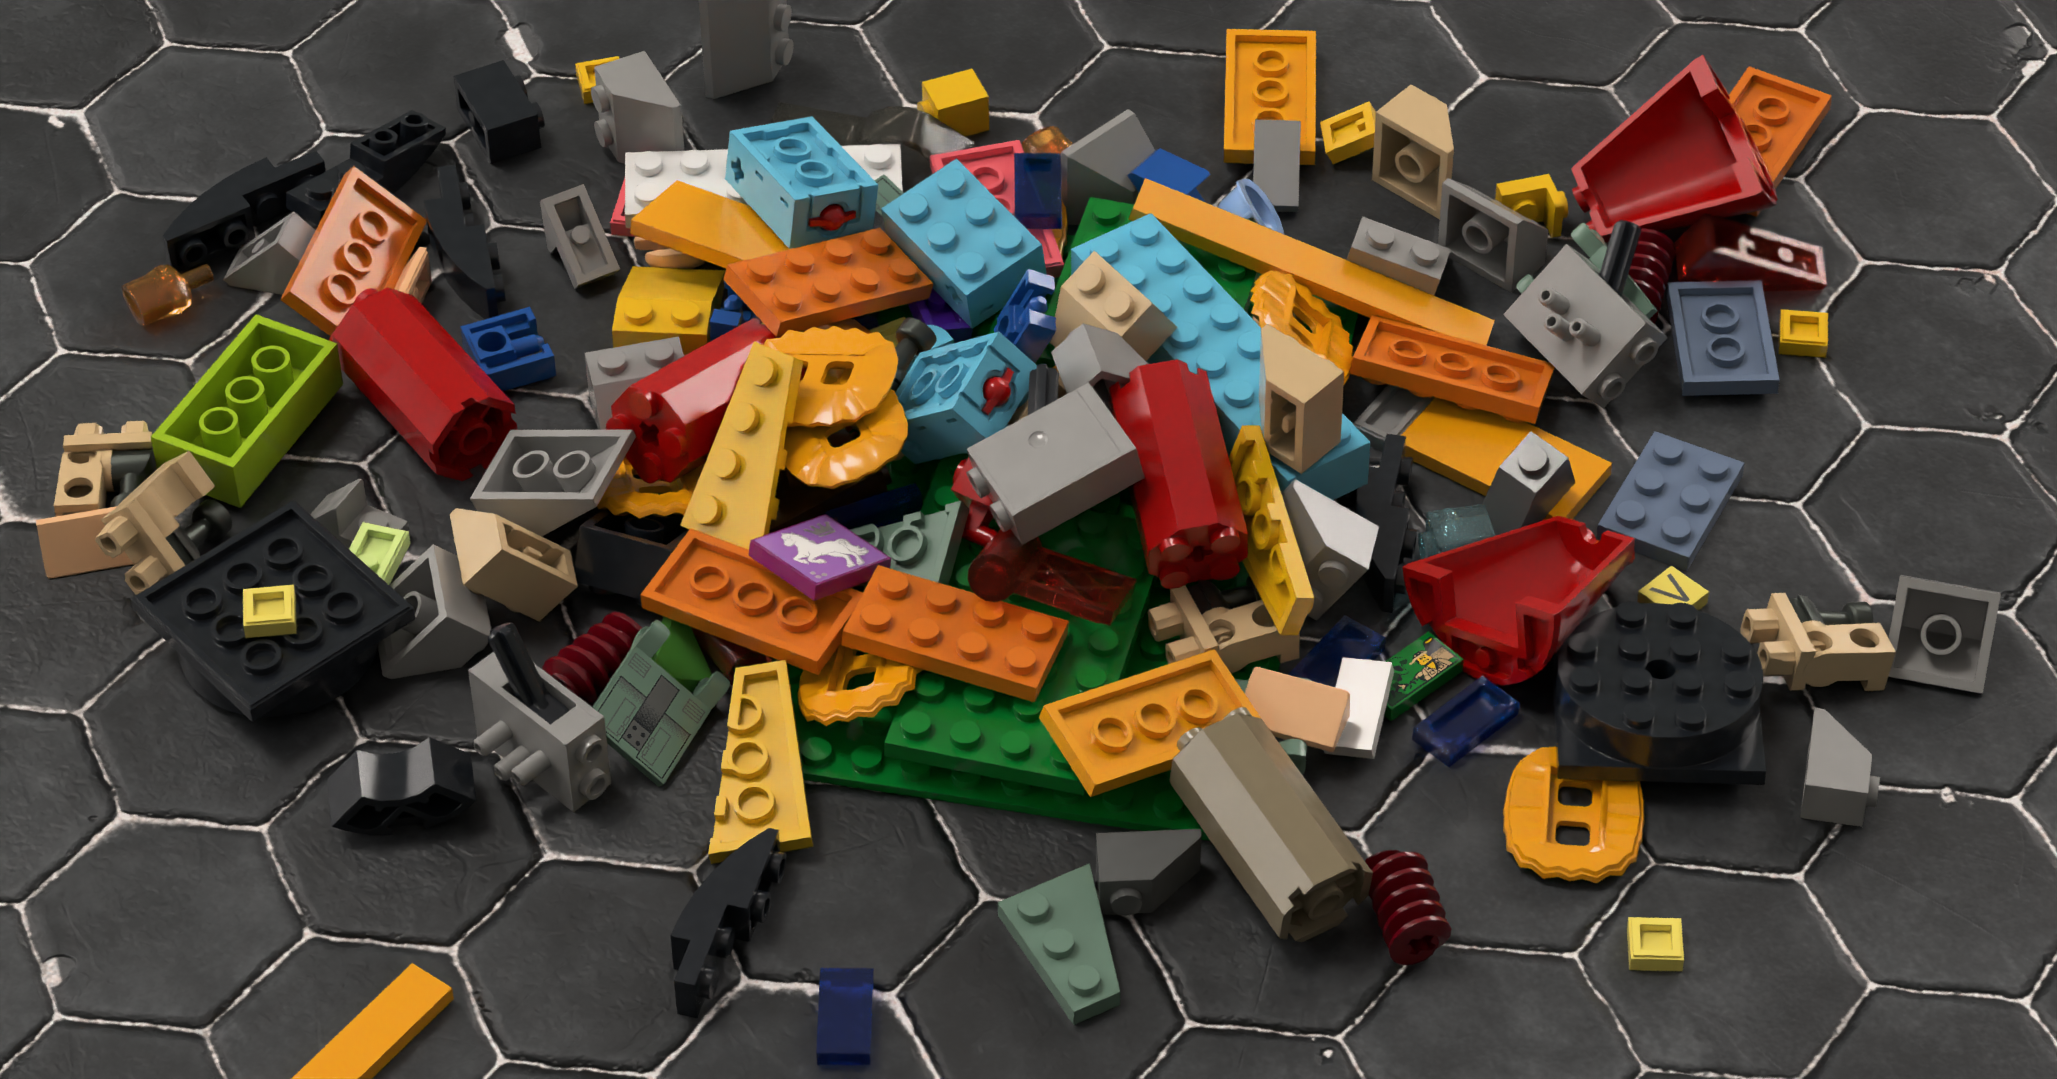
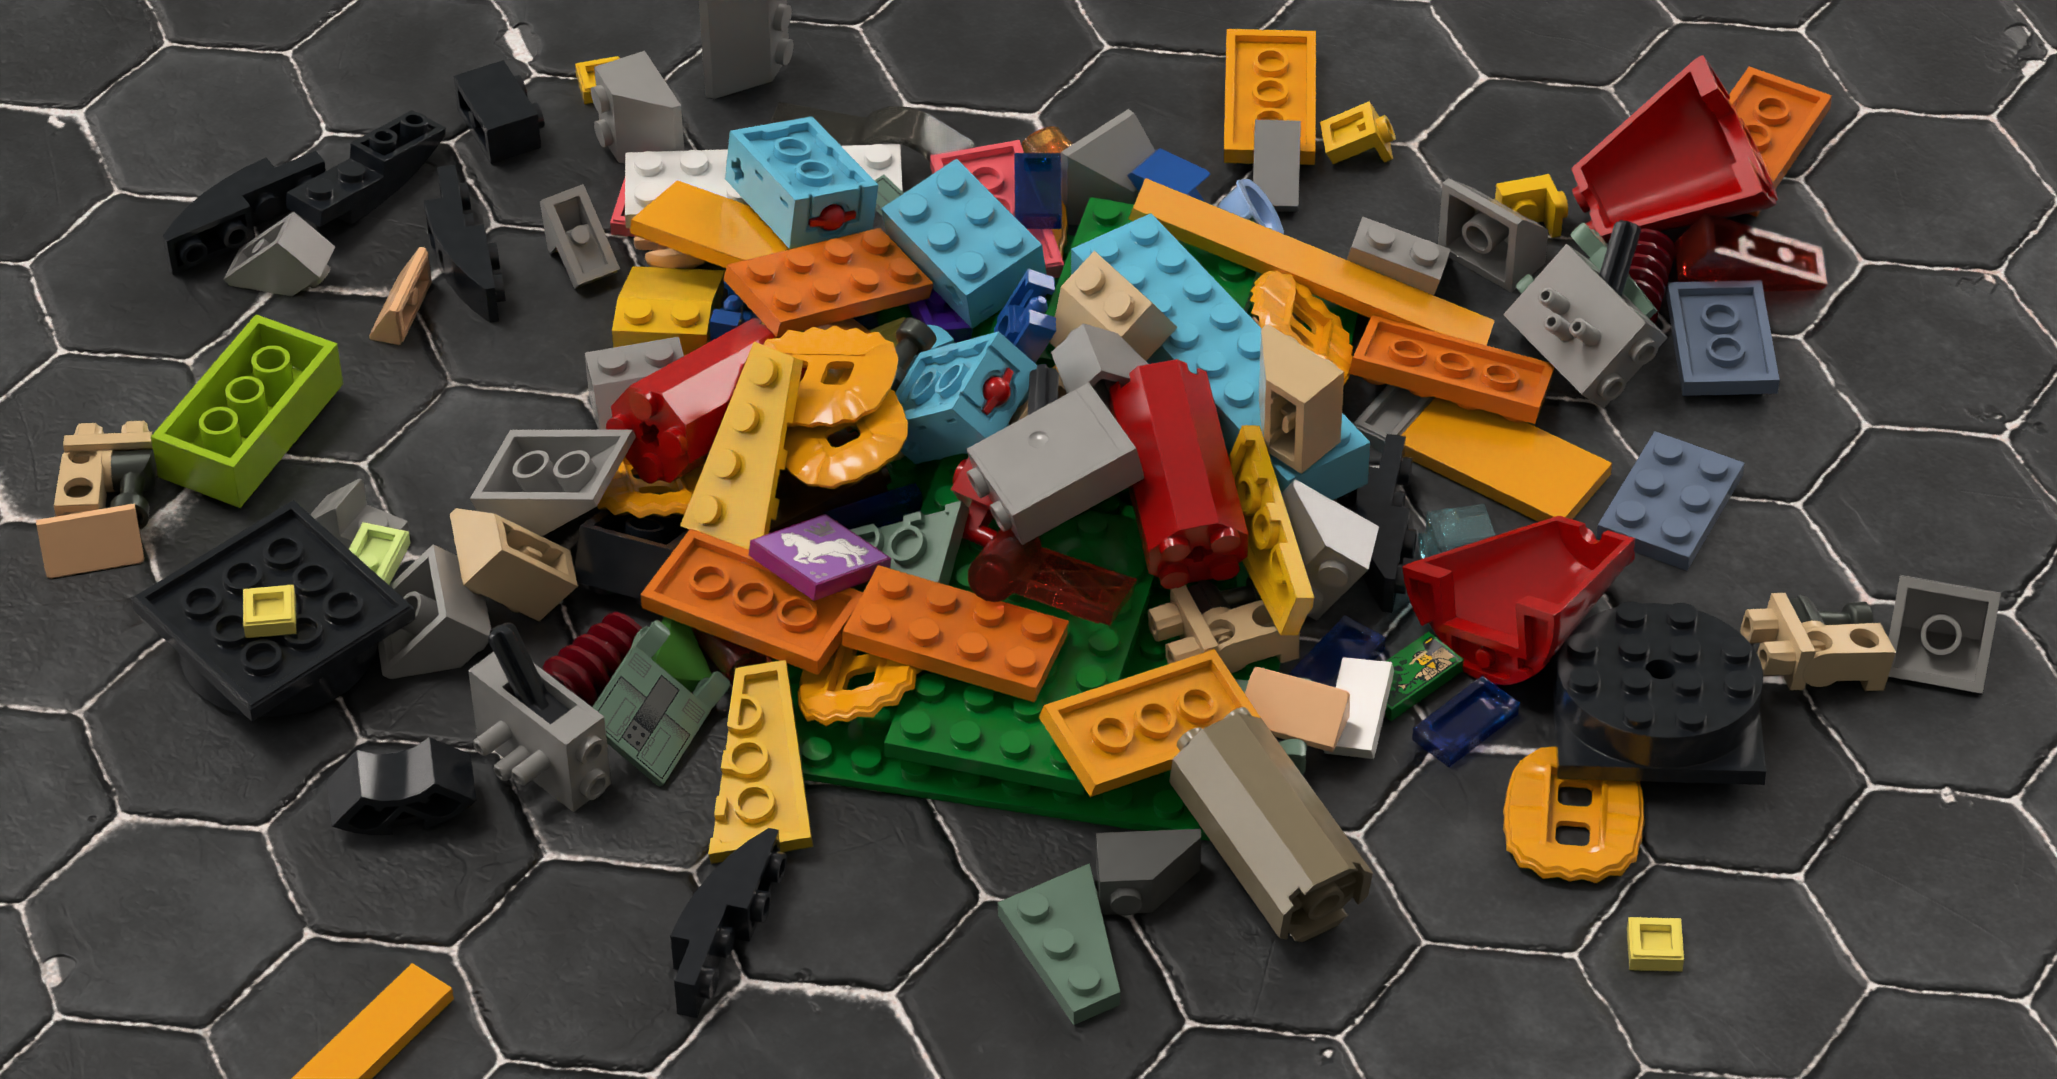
(147, 524): tan hips -> none
(163, 292): clear orange piece -> none
(355, 248): orange plate -> none
(423, 382): red brick -> none
(495, 352): blue brick -> none
(845, 1016): clear blue tile -> none
(957, 102): yellow brick -> none
(1407, 906): dark red piece -> none
(1413, 148): tan slope -> none
(1528, 485): dark grey slope -> none
(1673, 588): light yellow tile -> none
(1803, 333): yellow tile -> none
(1837, 774): light grey slope -> none

